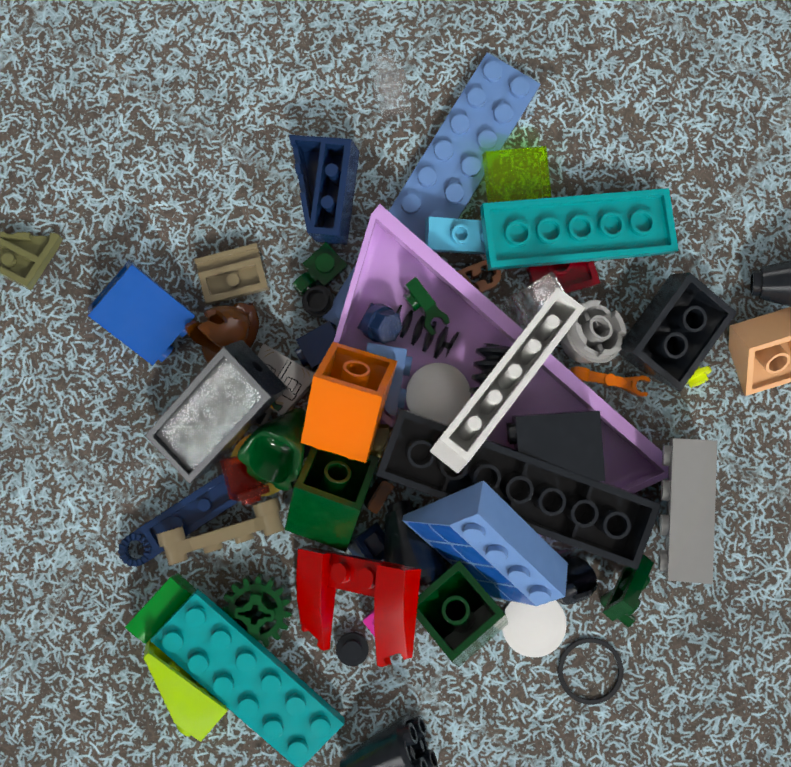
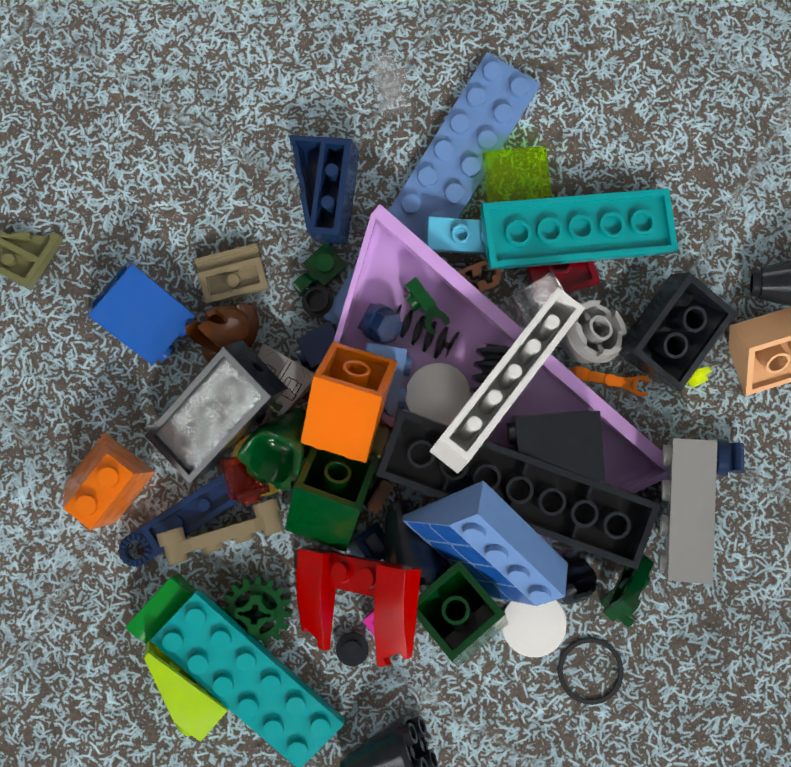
(105, 484): none -> orange slope
(729, 457): none -> dark blue piece

